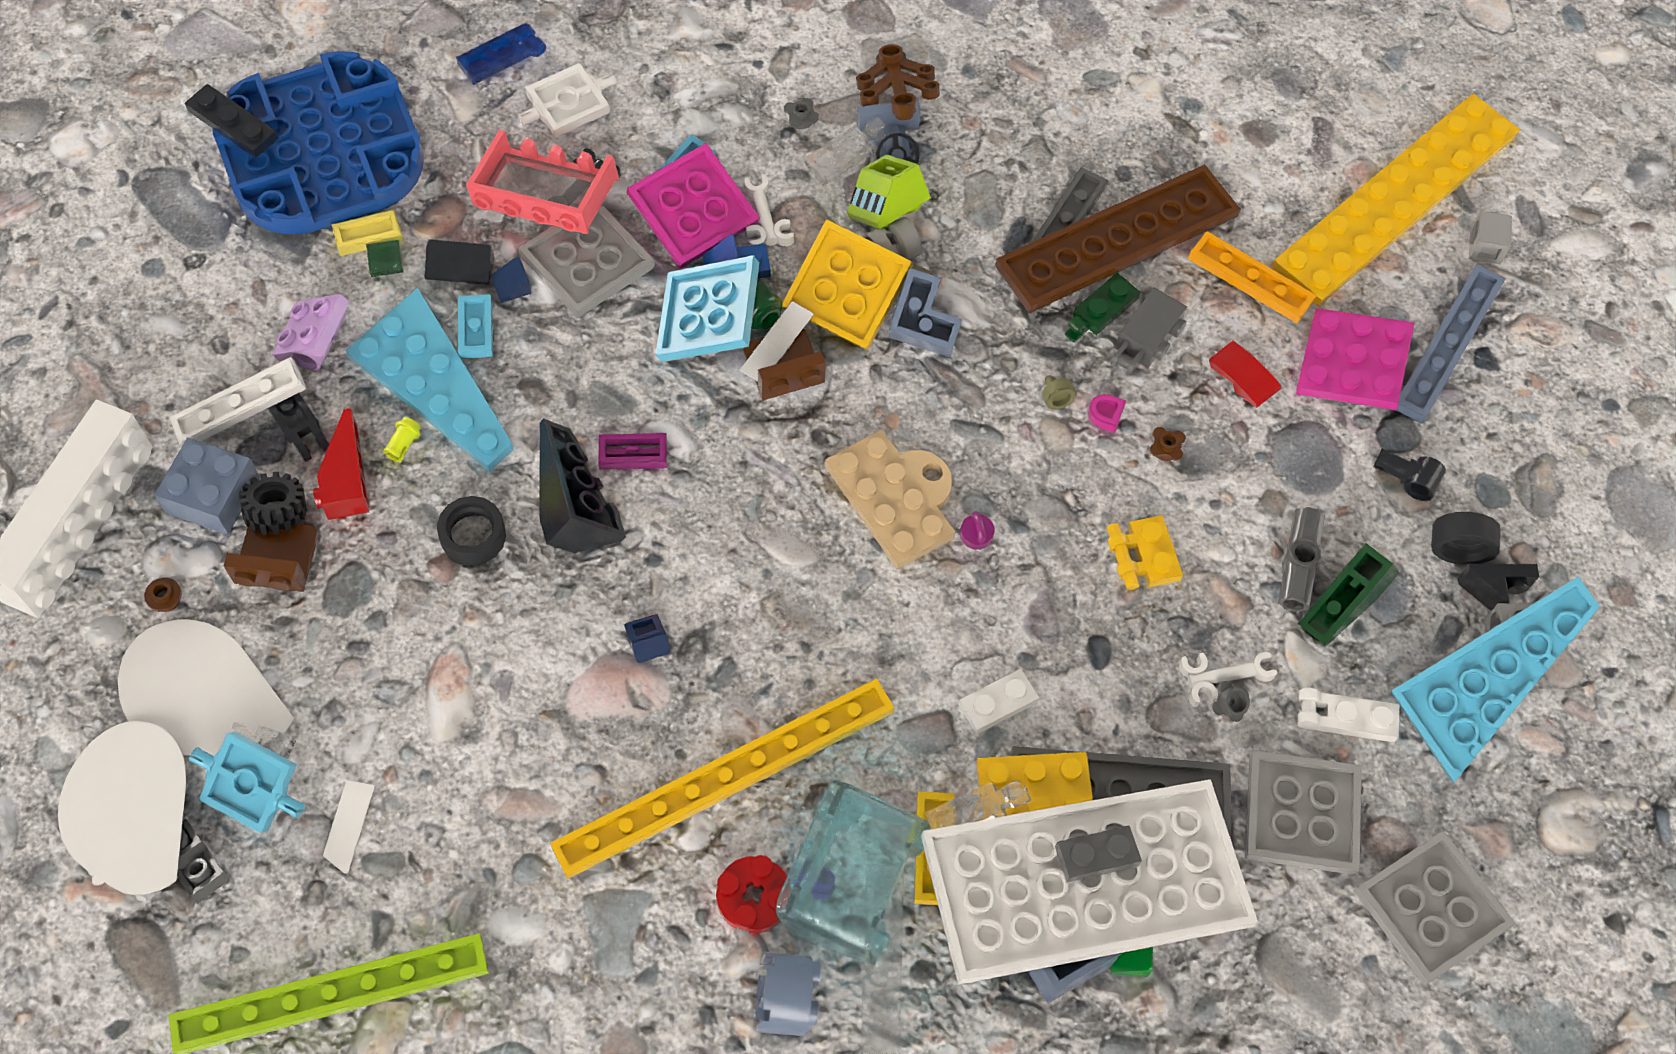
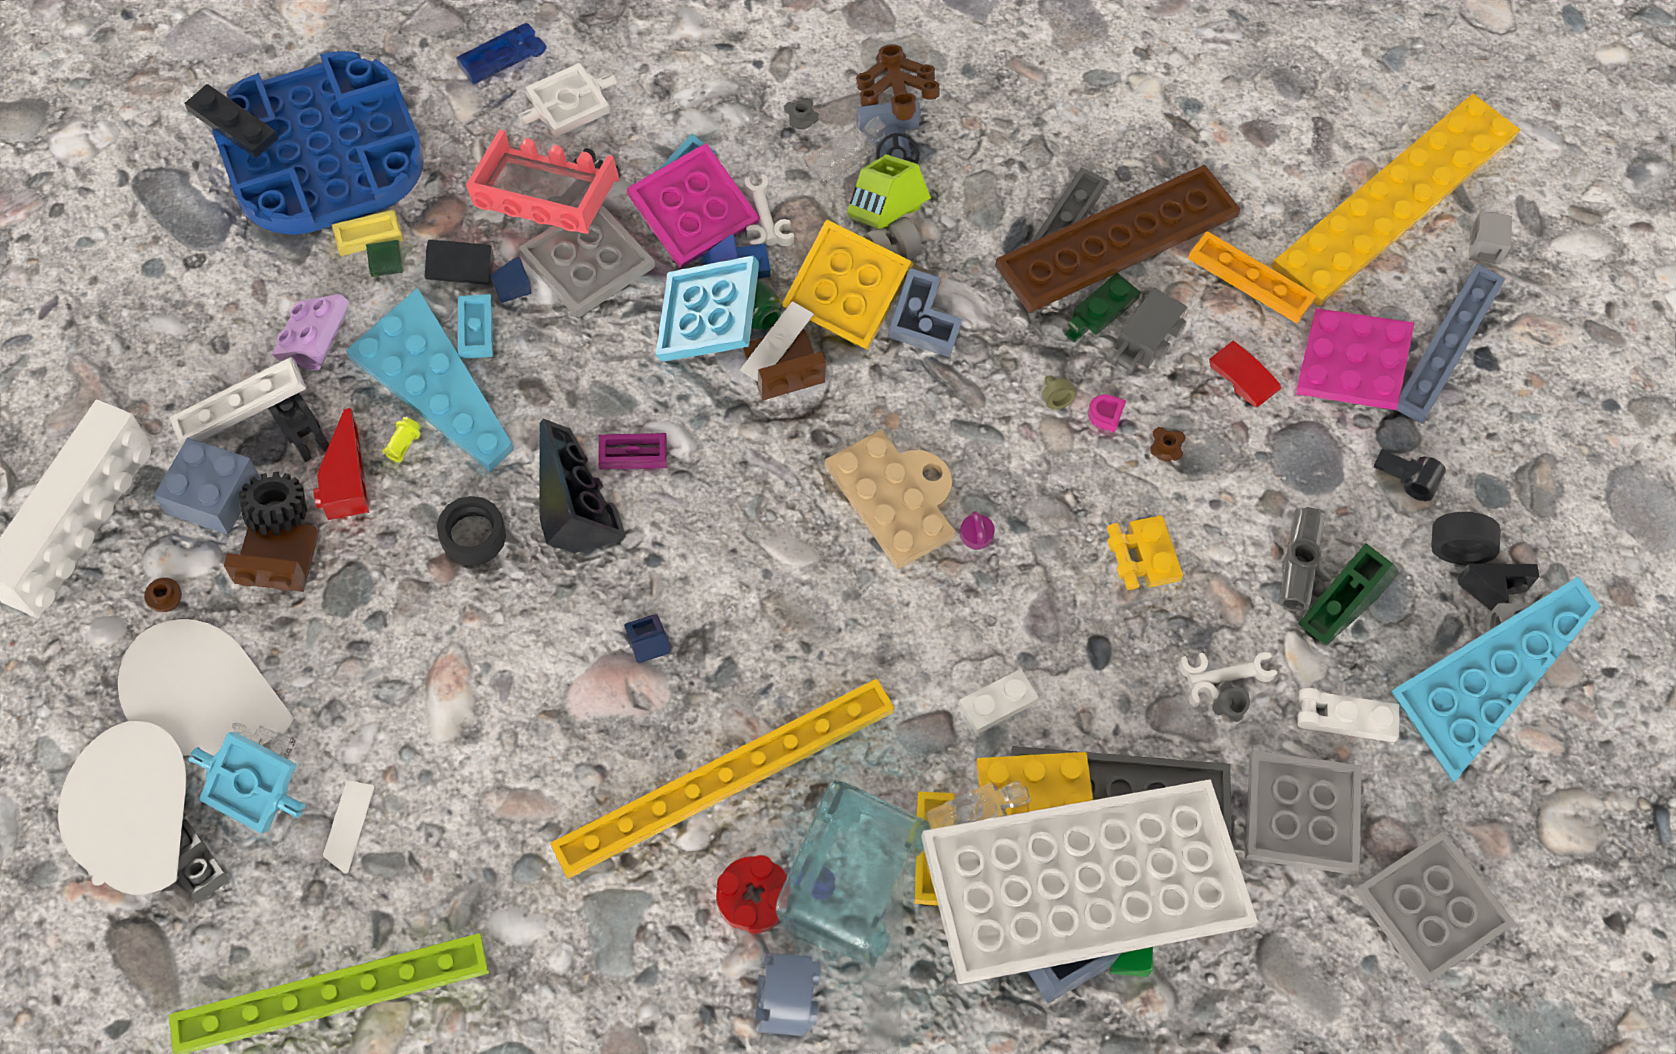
(1098, 854): dark grey plate -> none

